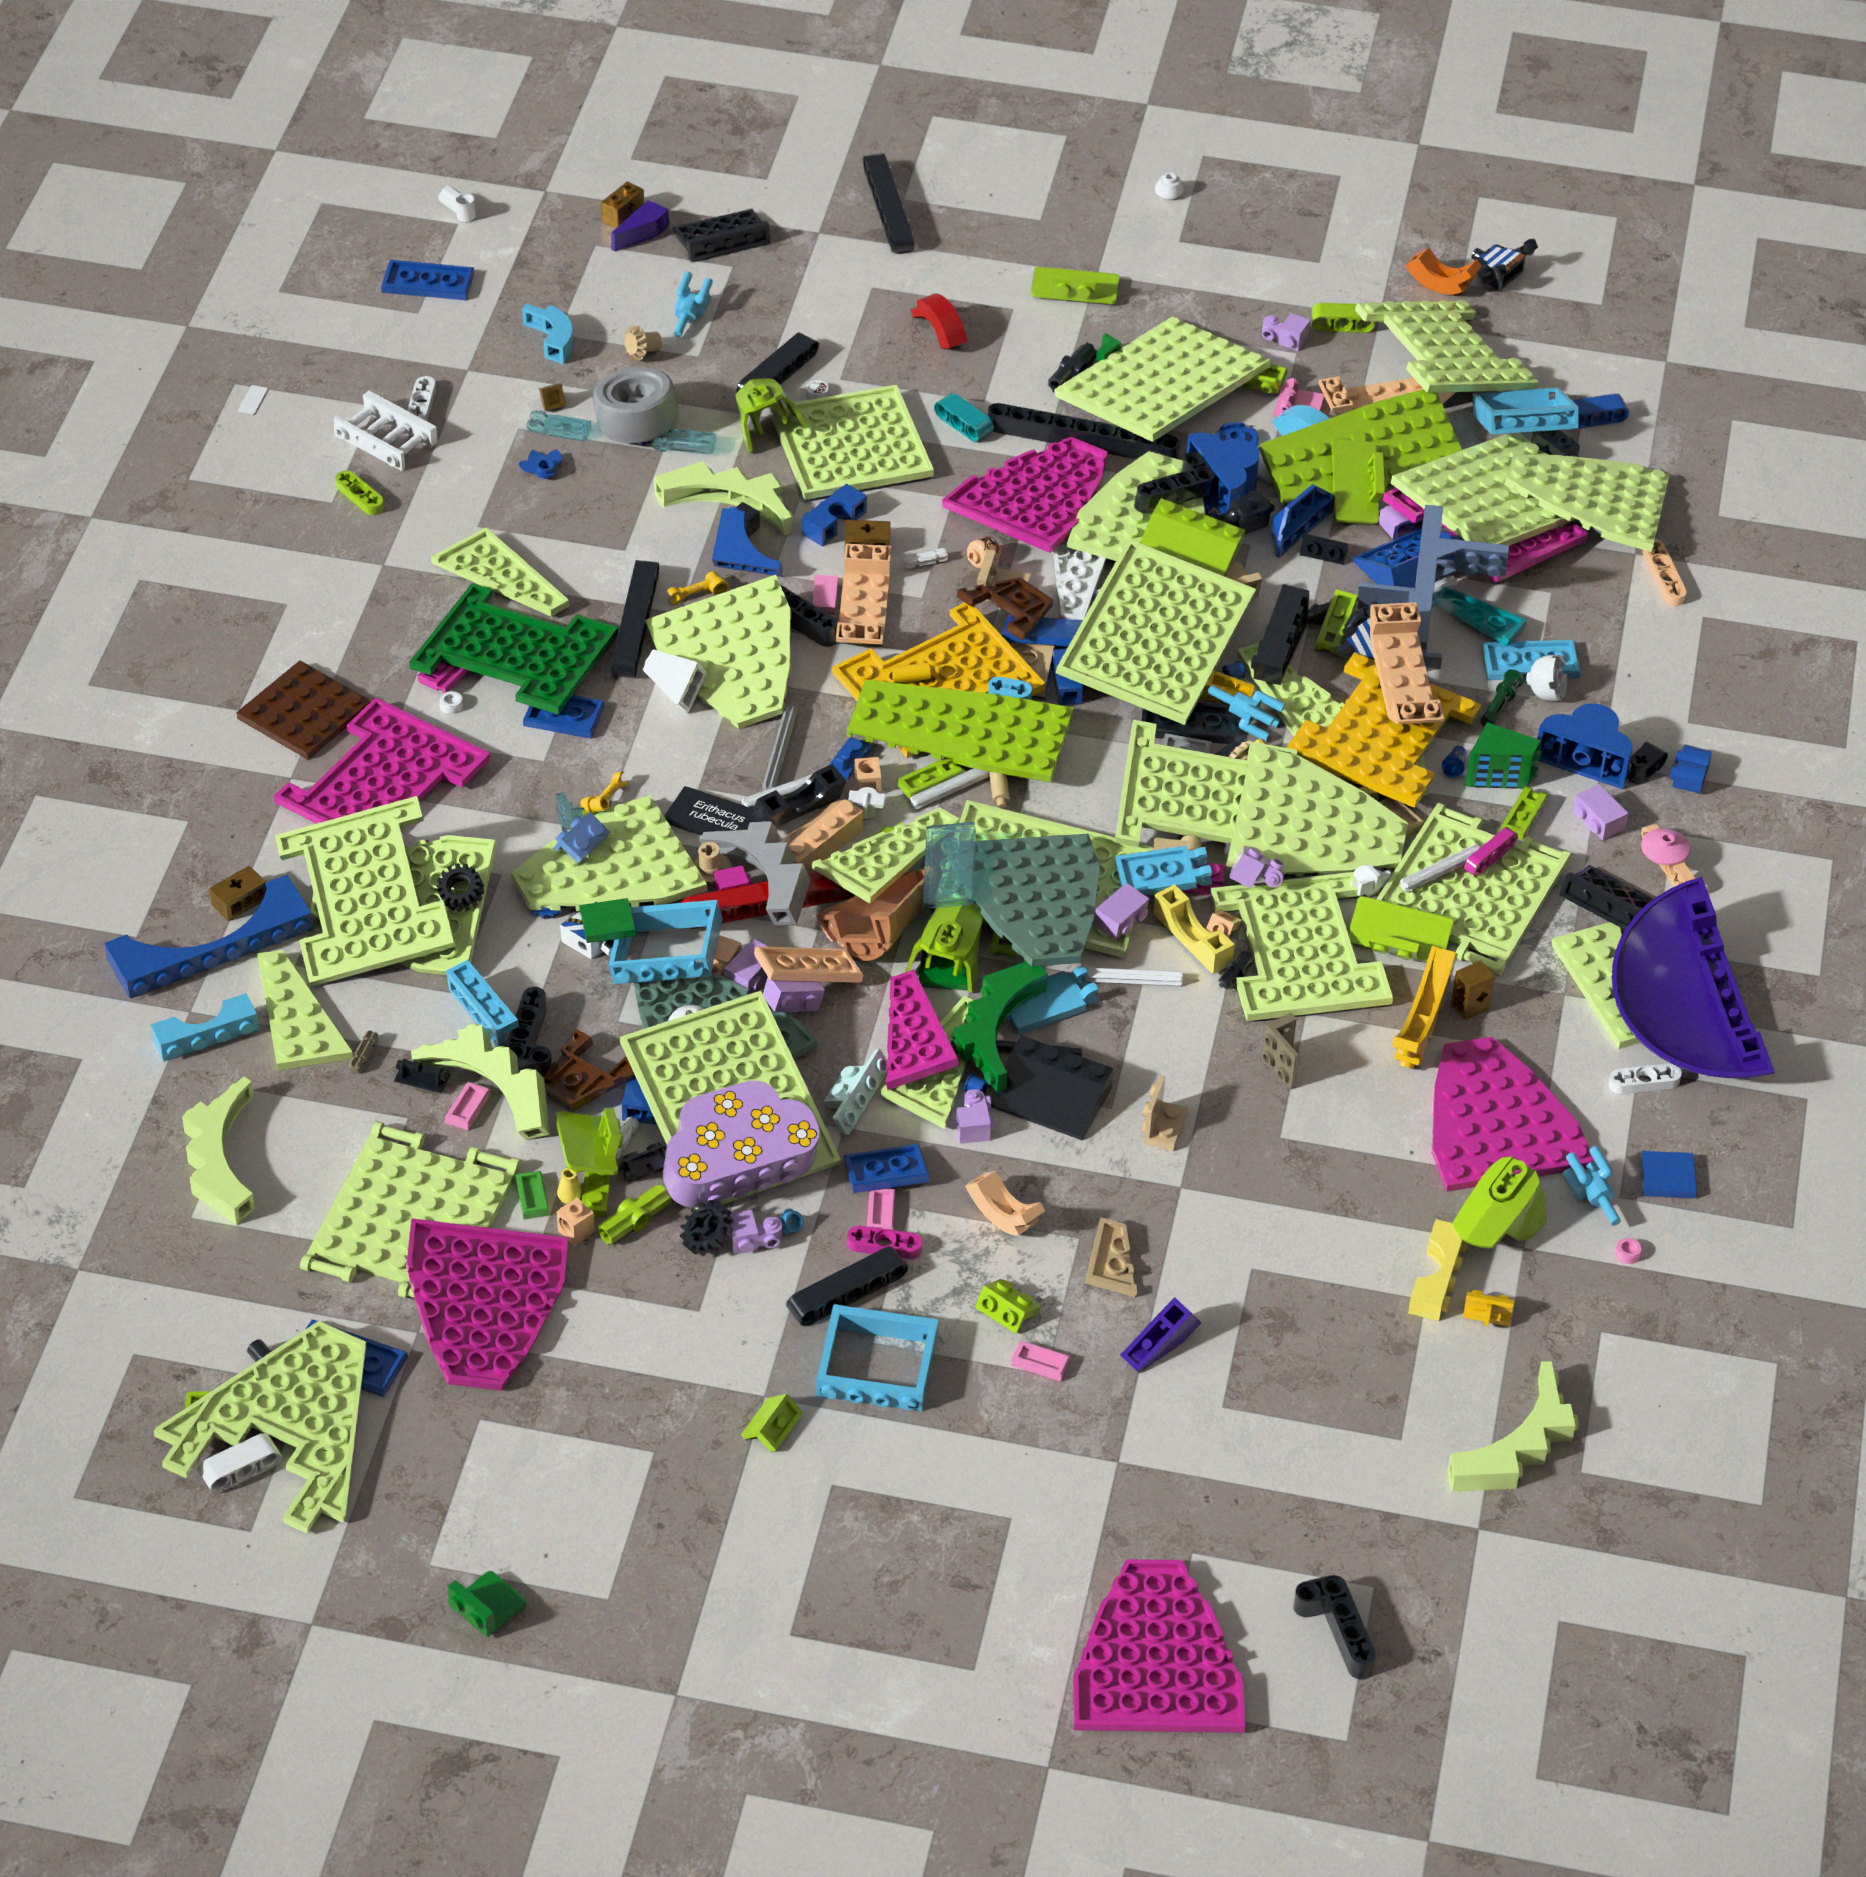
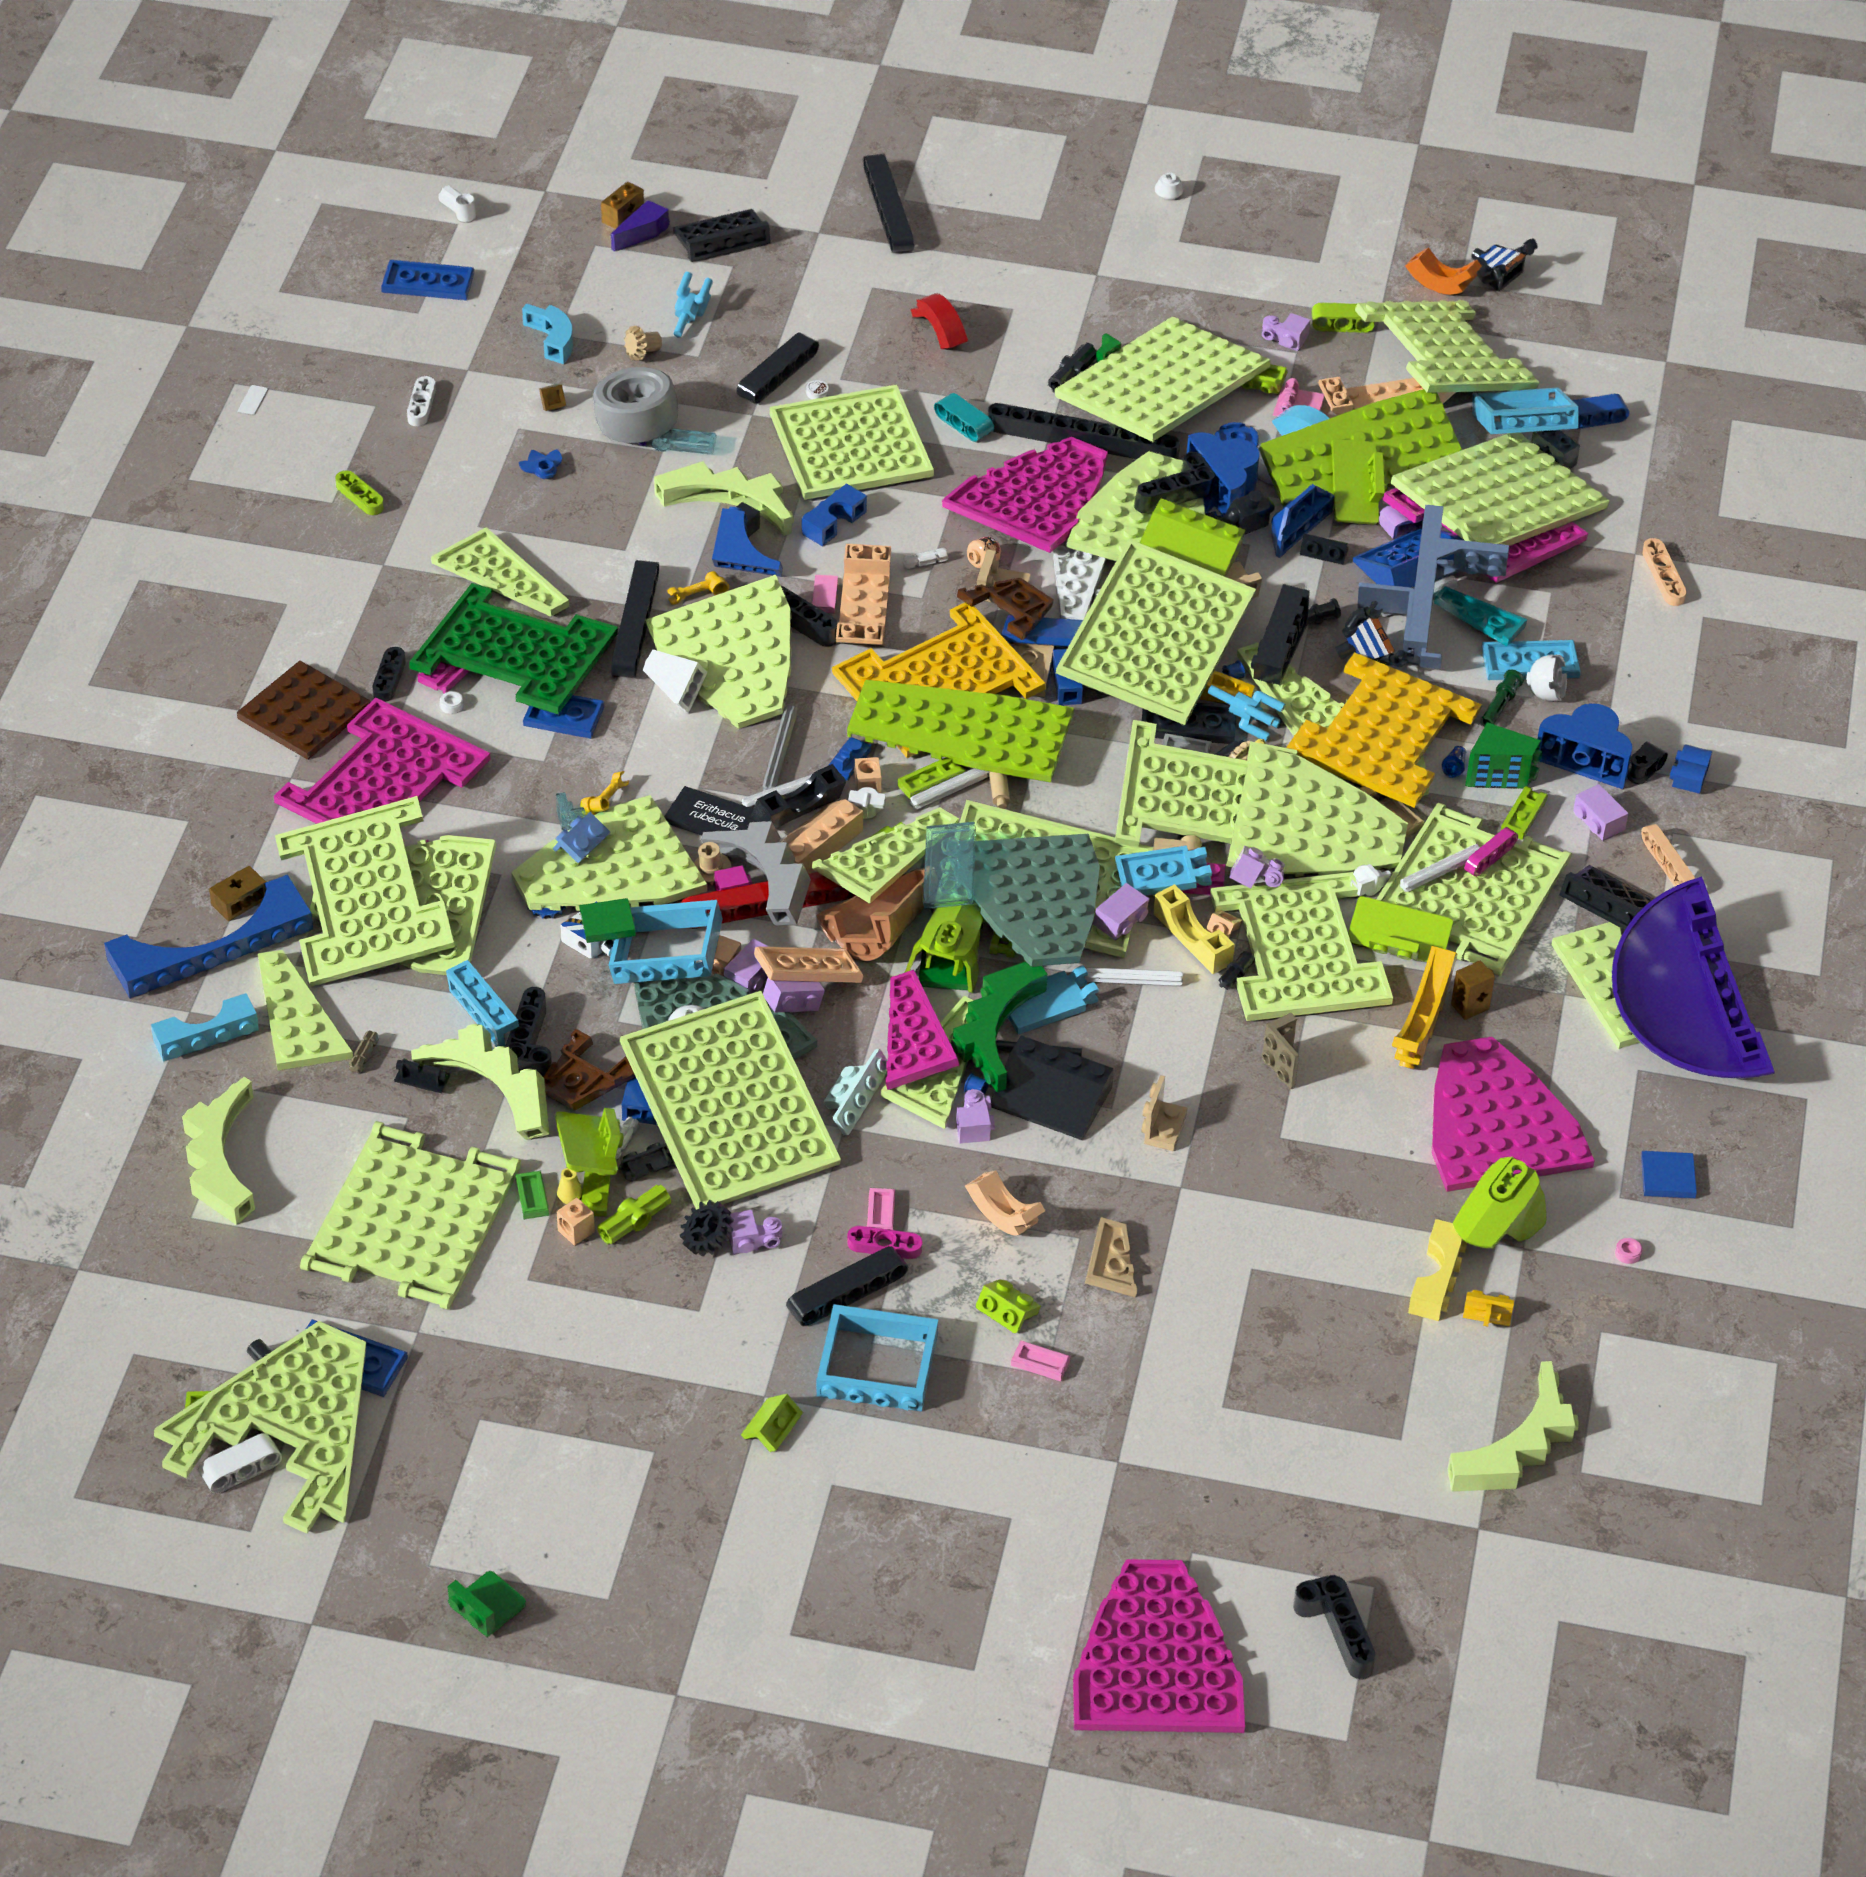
(387, 666): none -> black beam
(392, 415): white fence -> none
(460, 874): black tyre -> none
(468, 1106): bright pink tile -> none
(482, 1296): dark pink wing -> none
(559, 425): clear light blue hinge -> none
(738, 1144): lavender brick -> none
(757, 396): lime piece -> none
(796, 1221): dark azure plate -> none
(867, 532): pearl gold brick -> none
(886, 1168): blue tile -> none
(913, 672): yellow cylinder -> none
(1010, 687): medium azure beam -> none
(1075, 285): lime bracket -> none
(1161, 1335): dark purple slope -> none
(1336, 617): lime plate -> none
(1402, 664): light nougat slope -> none
(1592, 1183): medium azure plant -> none
(1602, 494): yellowish green wing -> none
(1631, 1074): white beam -> none
(1665, 846): bright pink dish -> none

